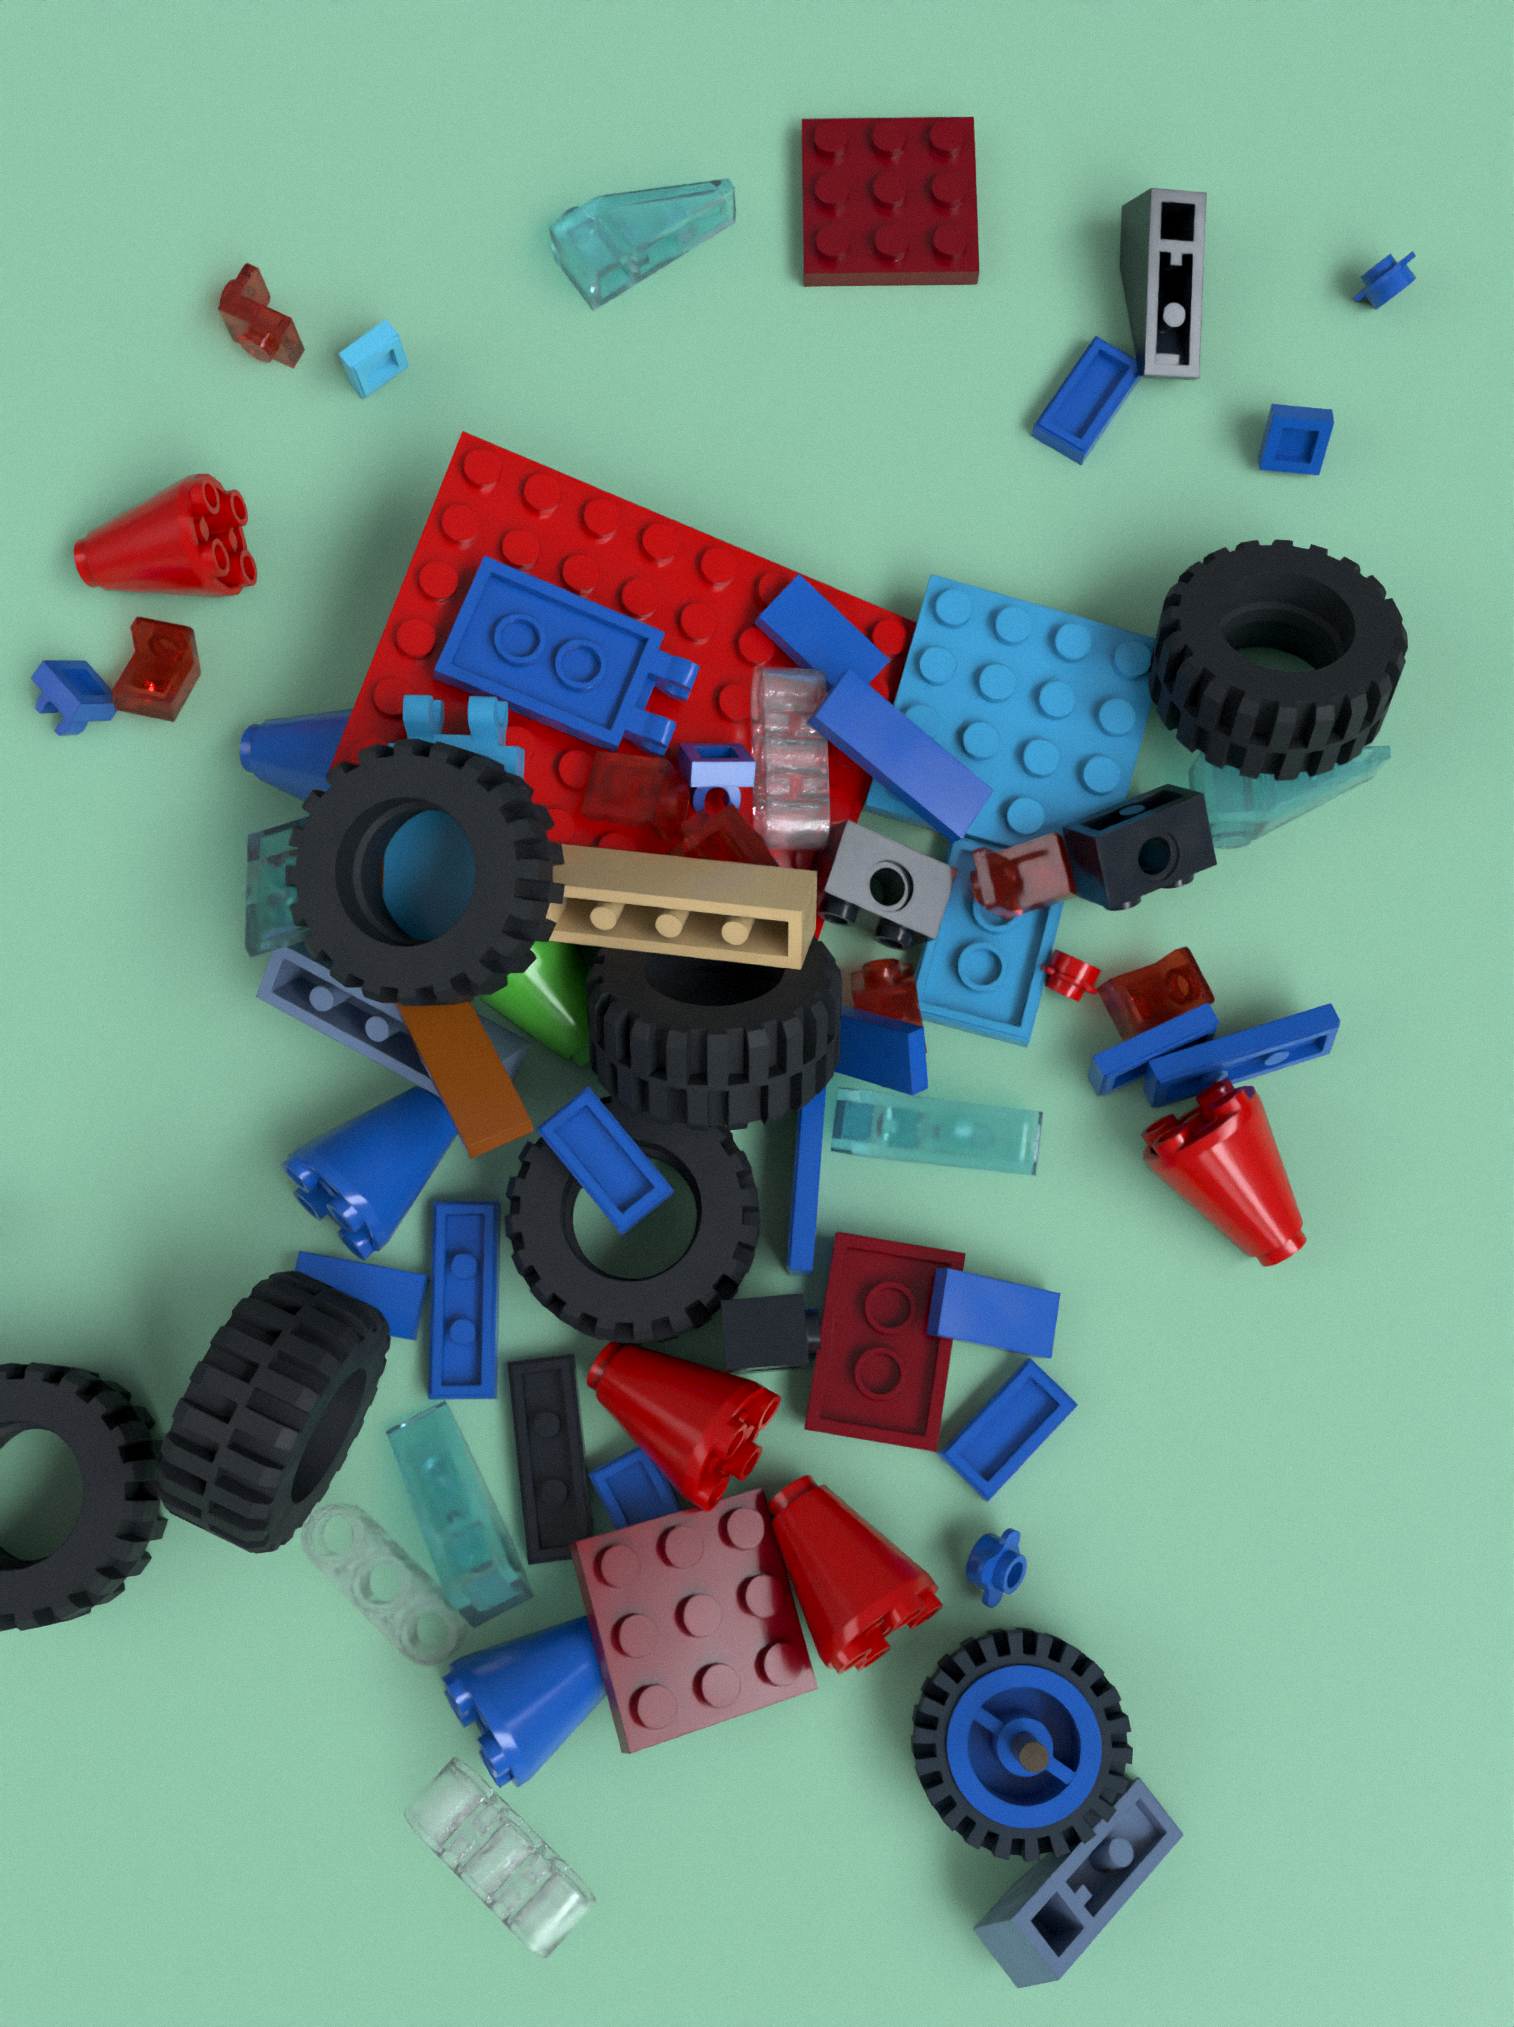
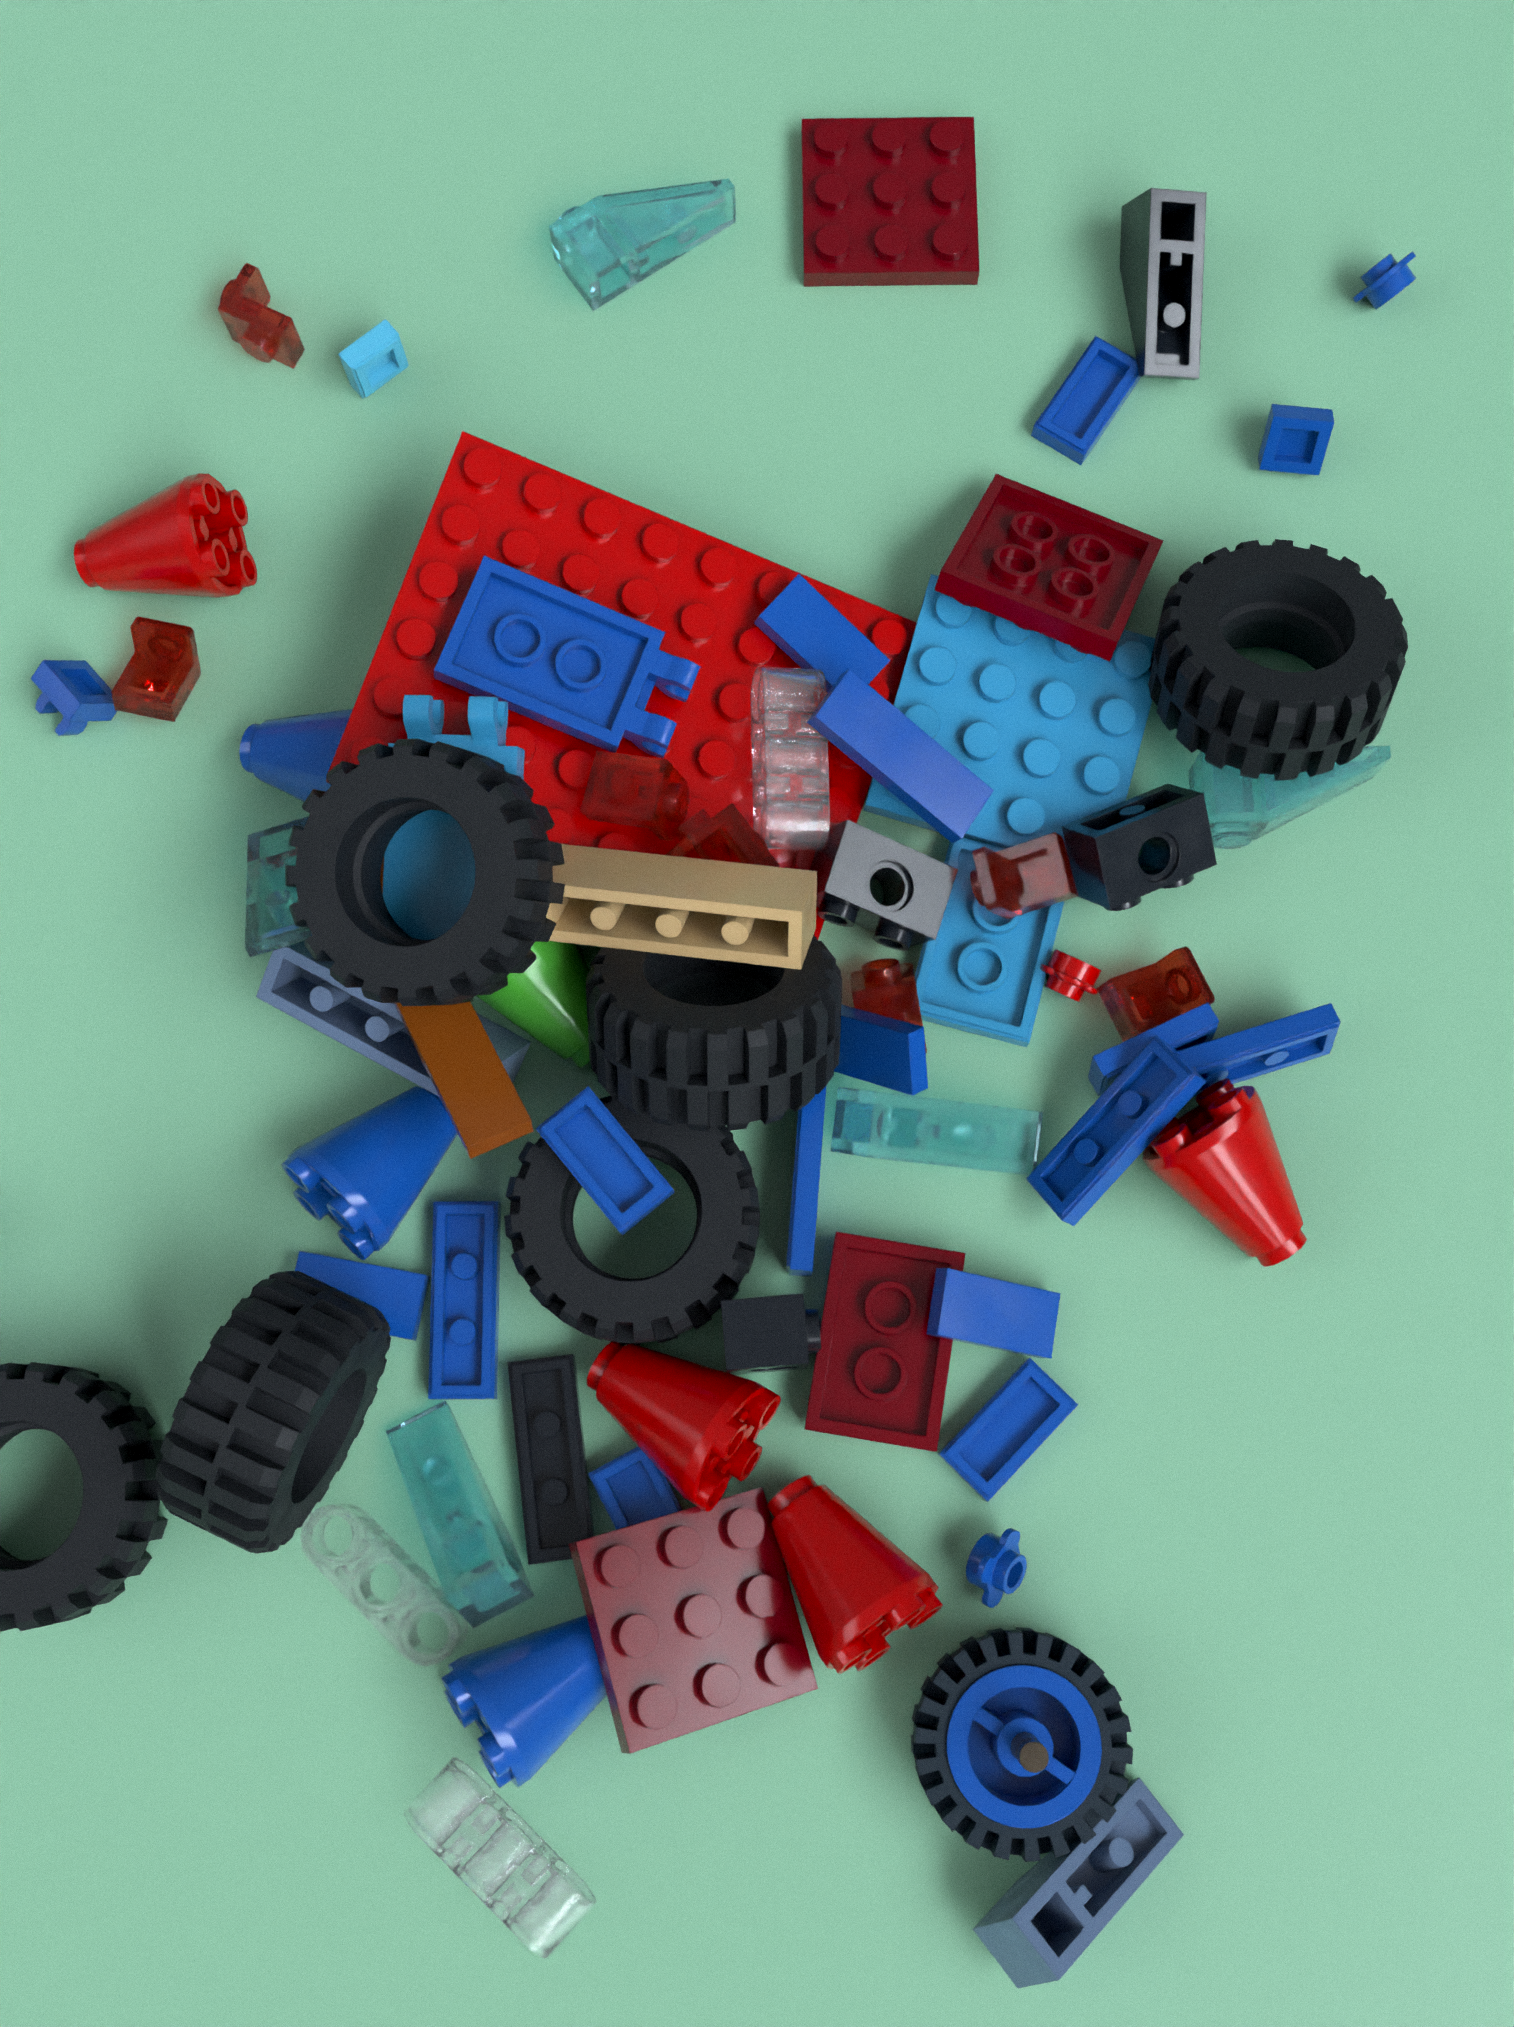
(715, 766): blue tile -> none
(1049, 567): none -> dark red plate
(1115, 1130): none -> blue tile

